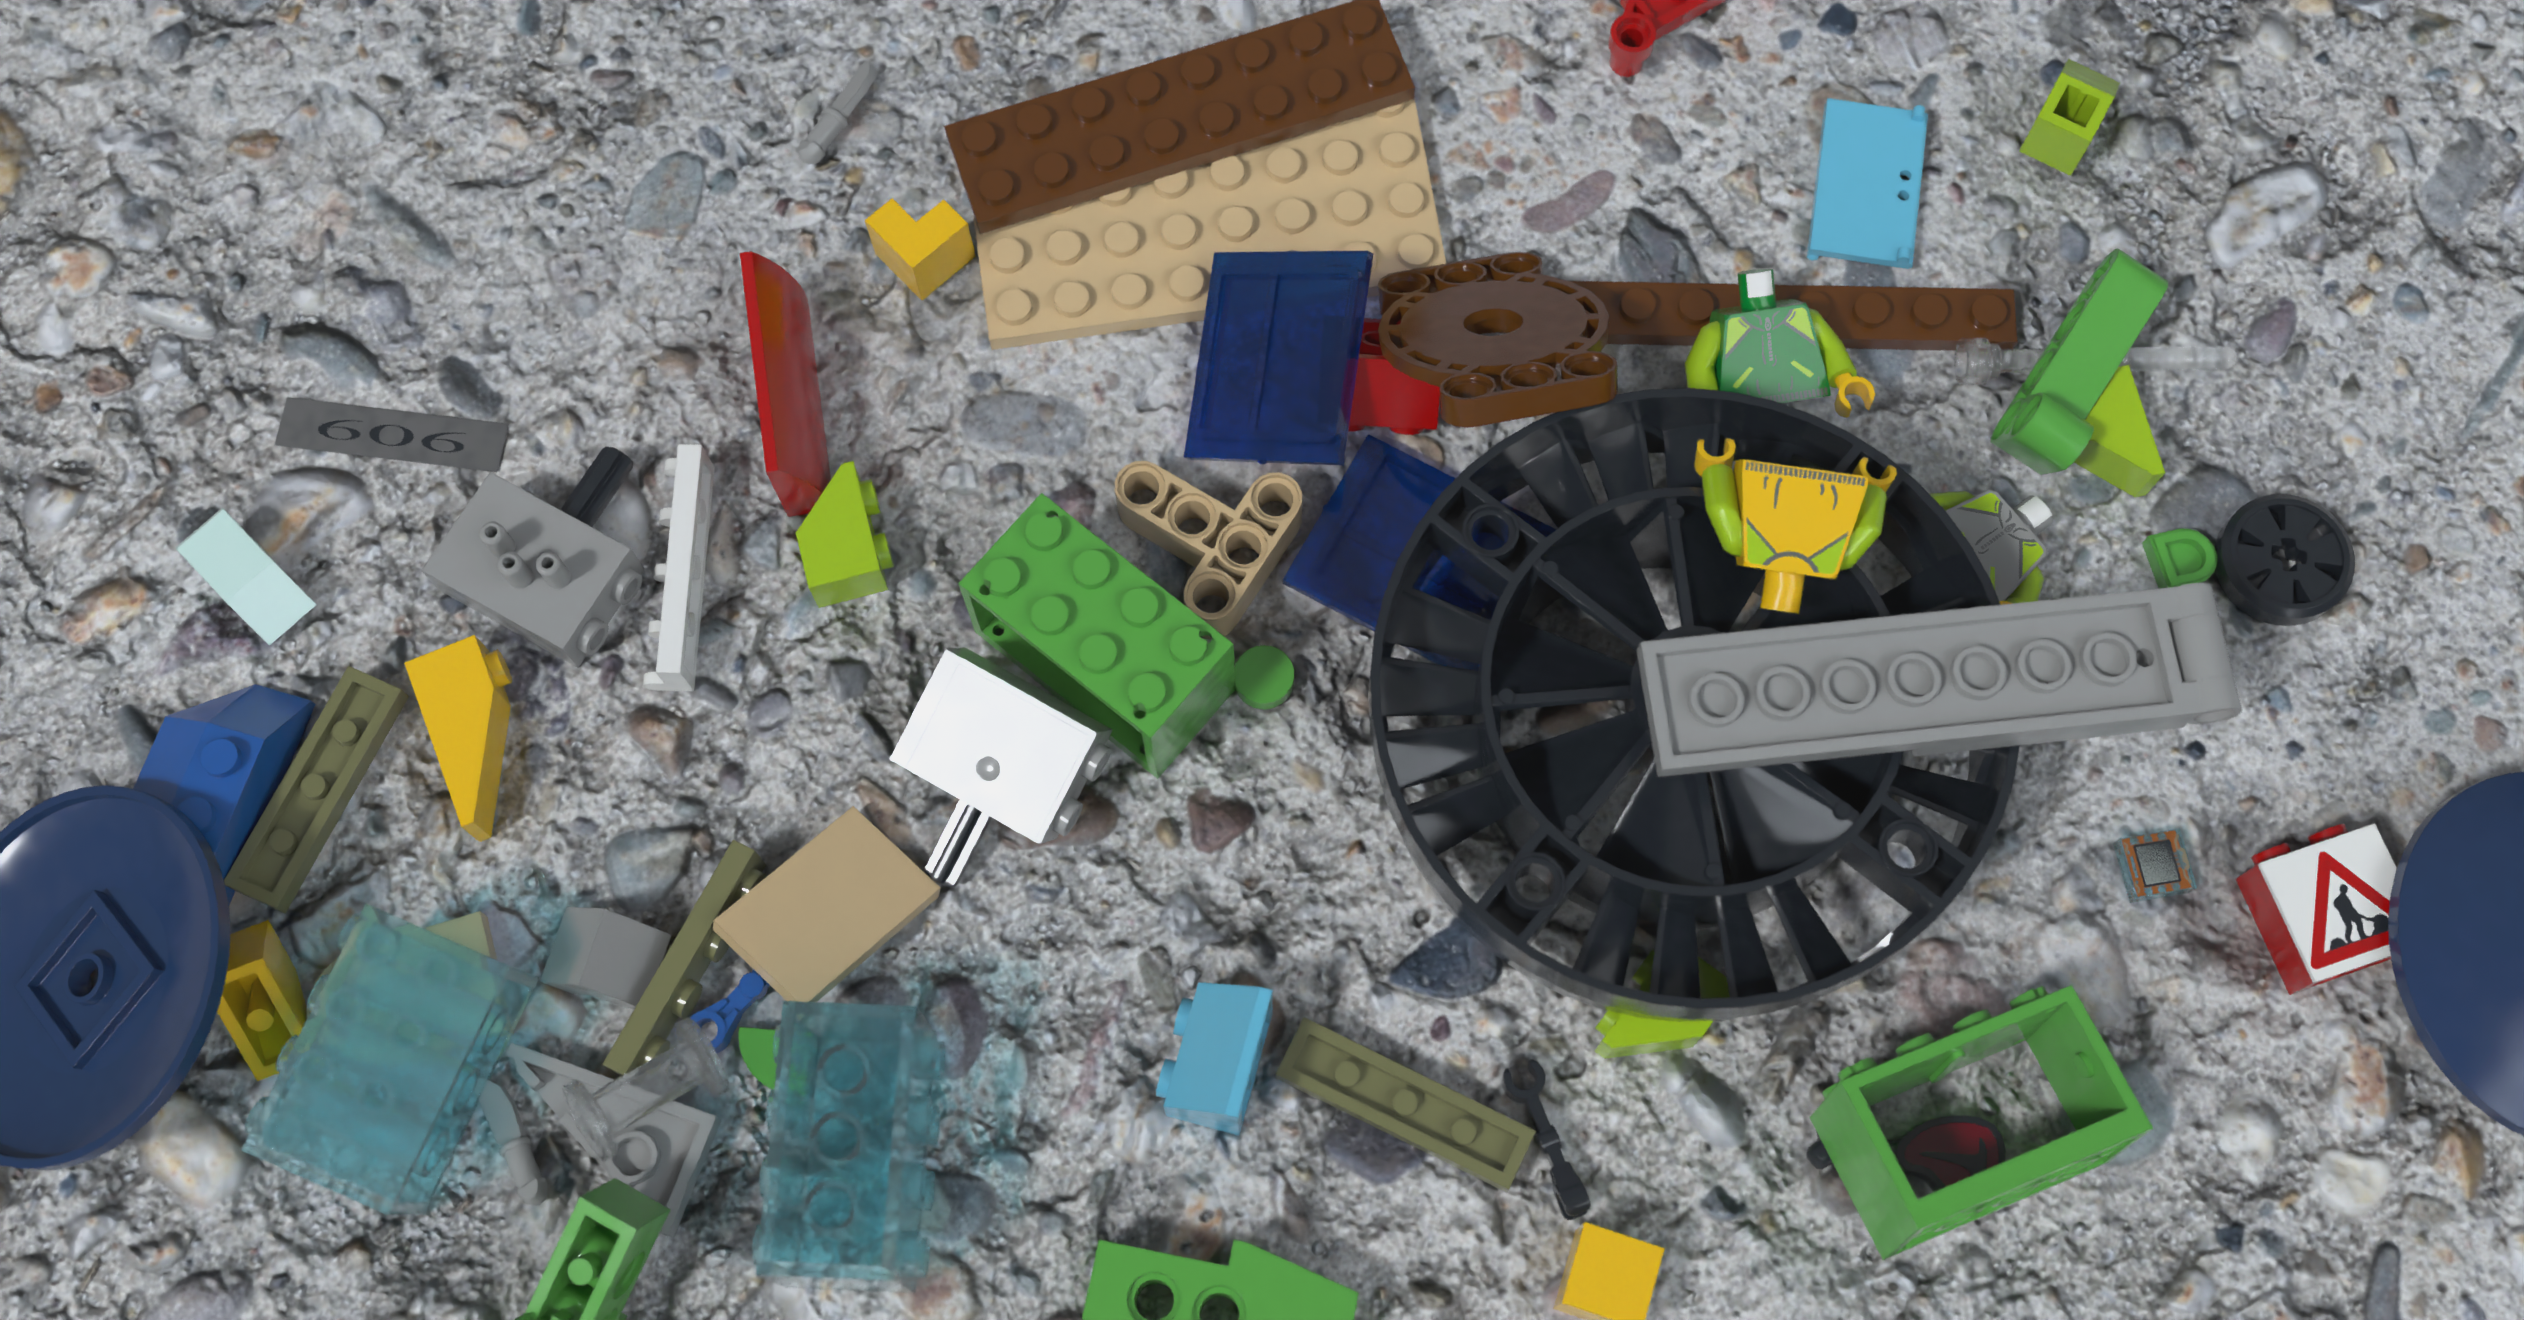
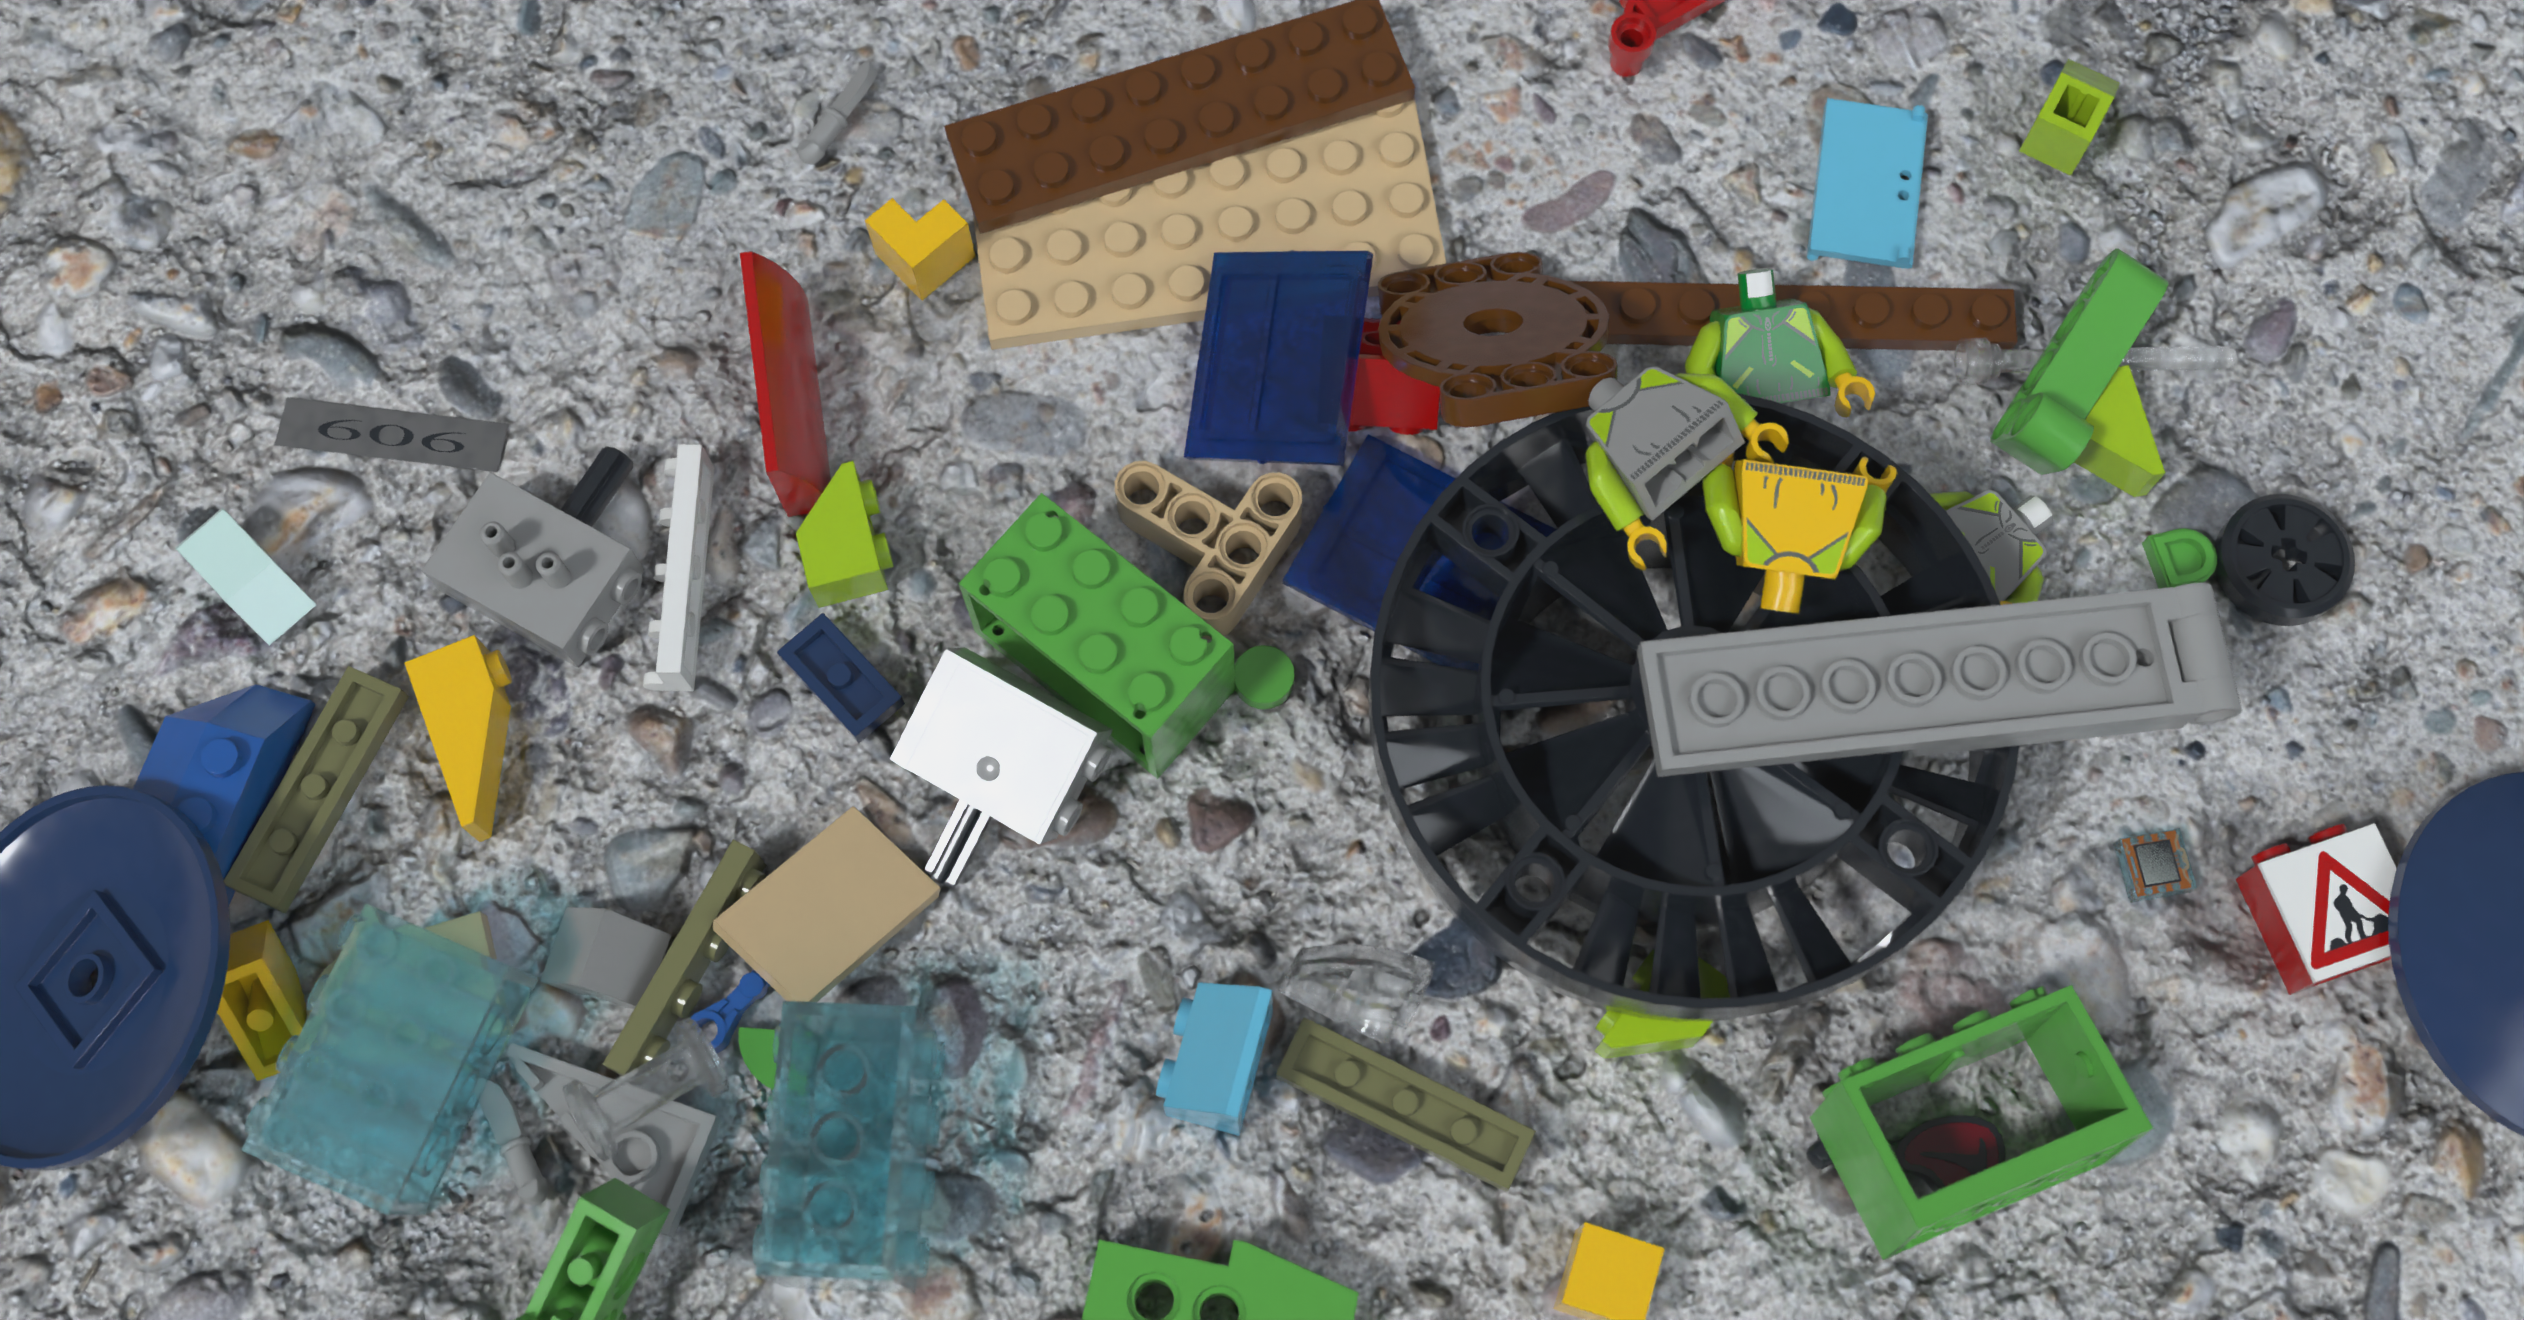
(841, 677): none -> dark blue plate
(1361, 985): none -> clear slope
(1567, 1185): black piece -> none
(1661, 441): none -> light grey torso

